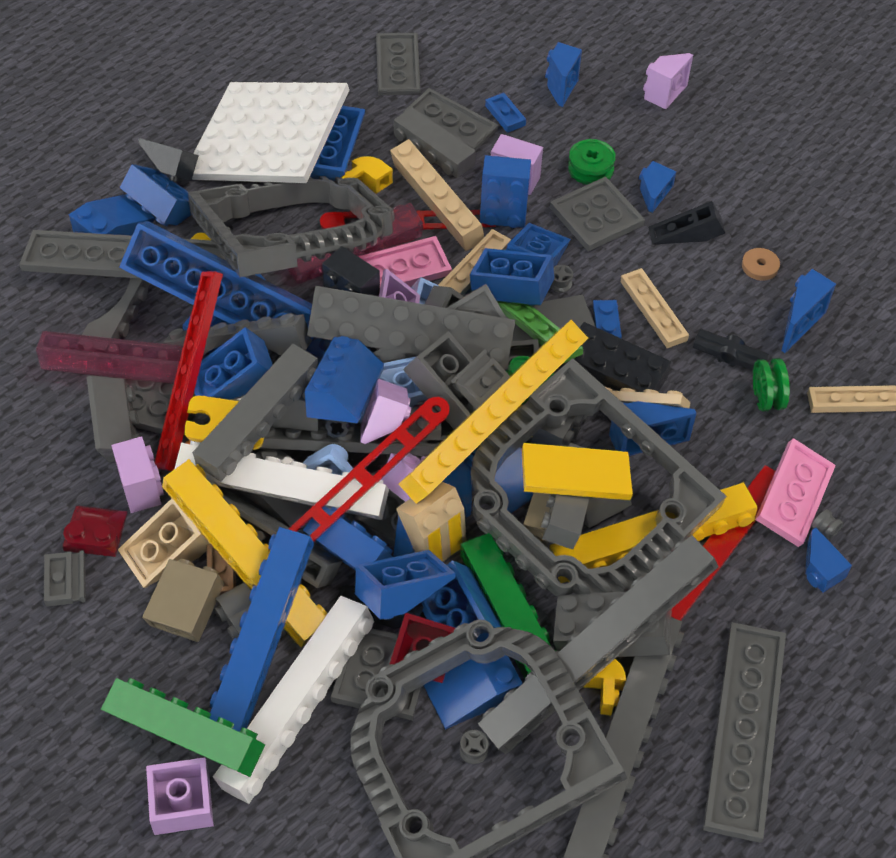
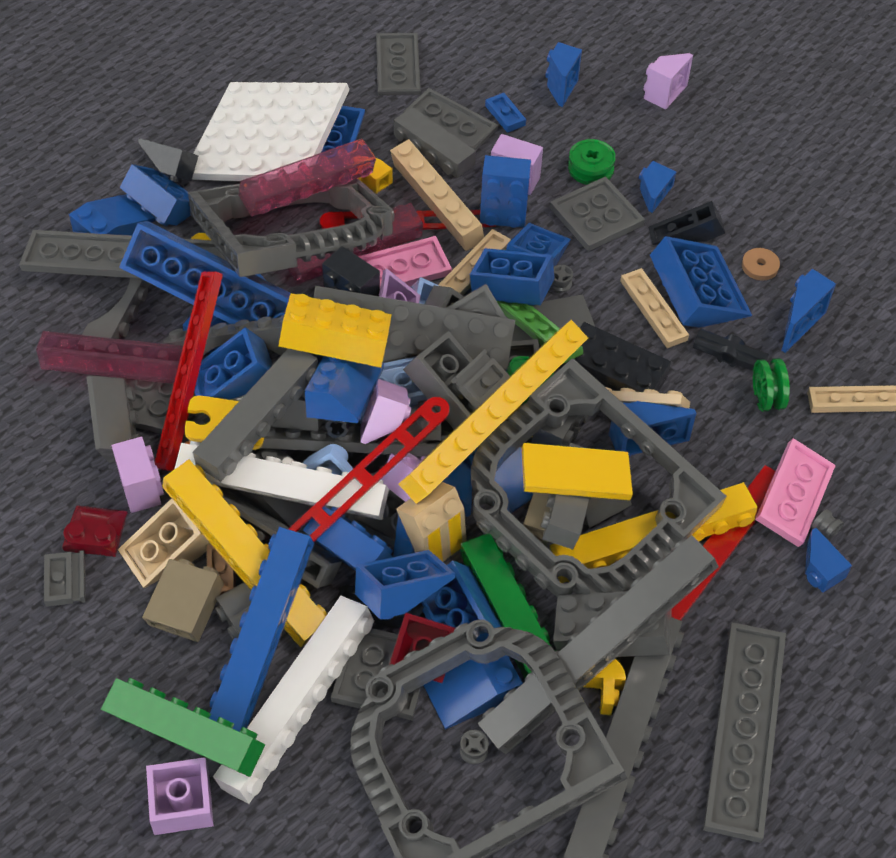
(306, 177): none -> clear pink brick
(335, 330): none -> yellow brick
(607, 316): blue plate -> none
(698, 283): none -> blue slope

